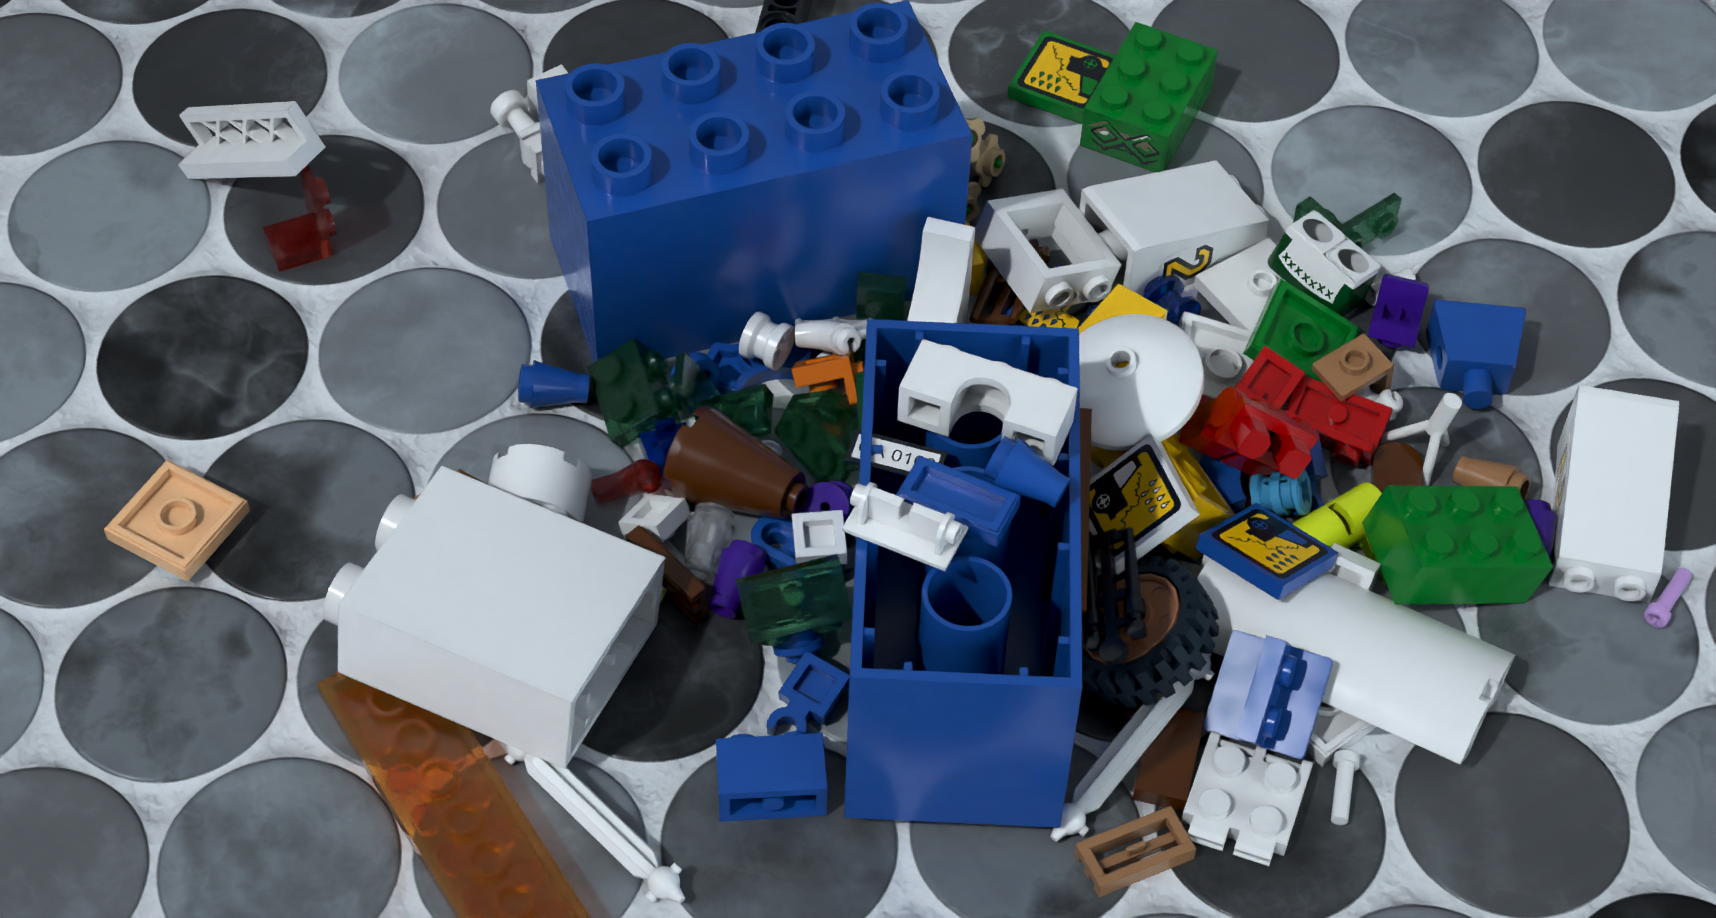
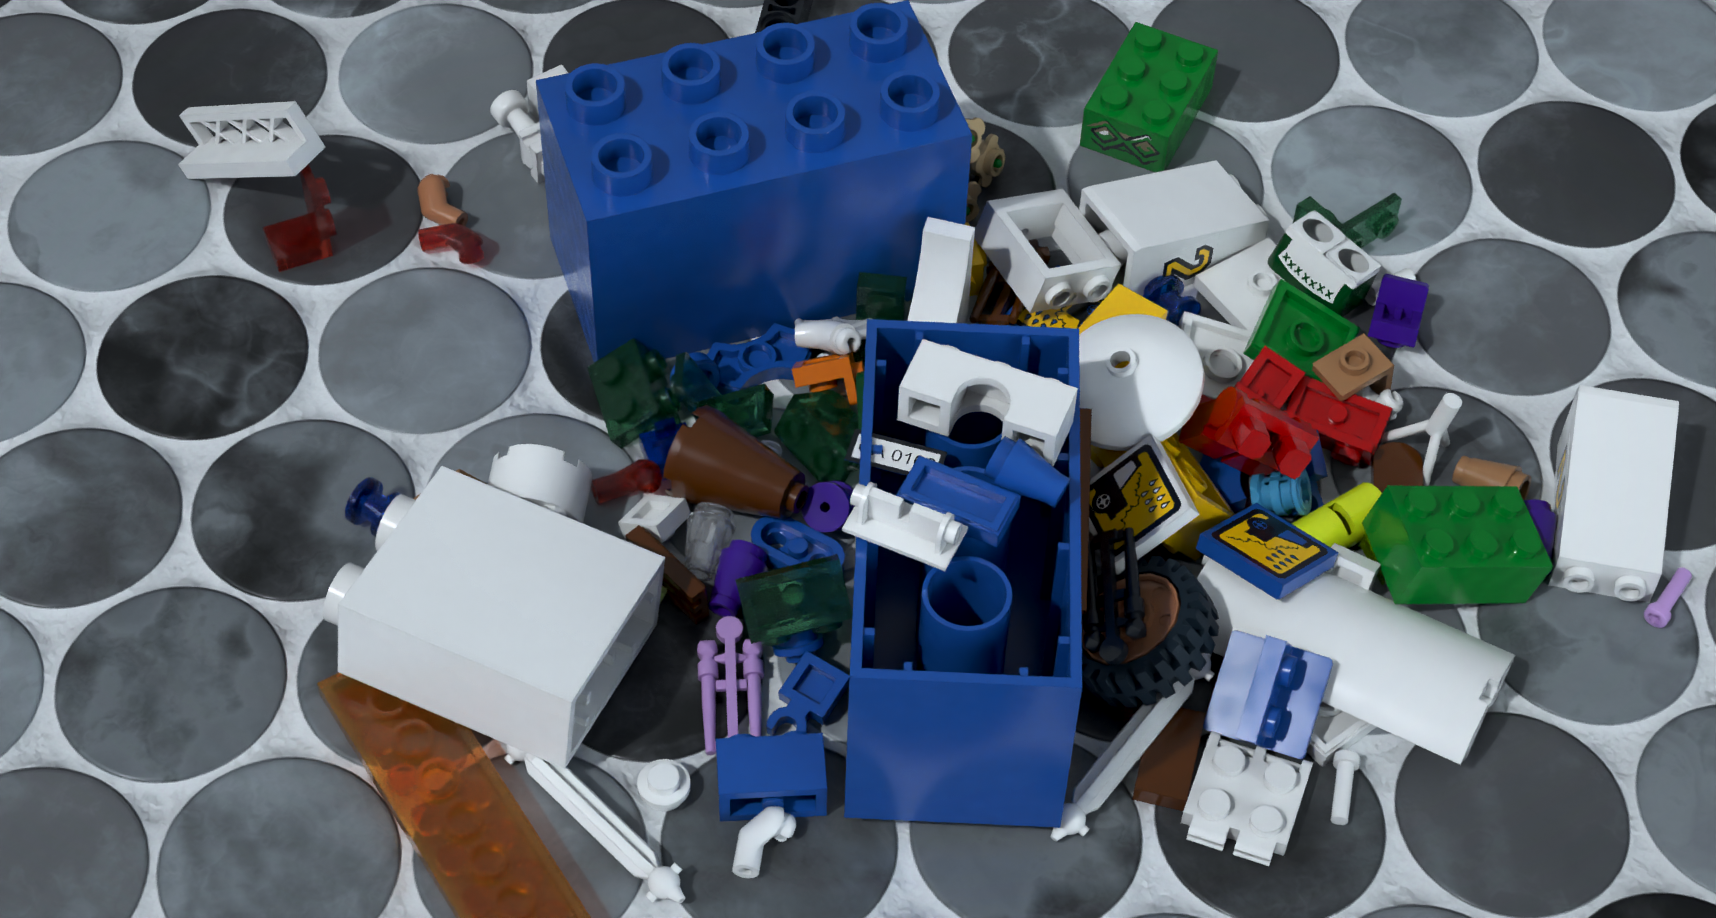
(177, 520): light nougat plate -> none
(368, 503): none -> clear blue wheel
(434, 201): none -> nougat arm
(454, 236): none -> clear red arm
(550, 385): blue cone -> none
(663, 784): none -> white plate
(730, 631): none -> lavender piece
(753, 836): none -> white arm
(767, 340): white wheel -> none
(819, 535): white plate -> none
(1059, 76): tile -> none
(1106, 883): medium nougat tile -> none
(1474, 348): blue torso -> none

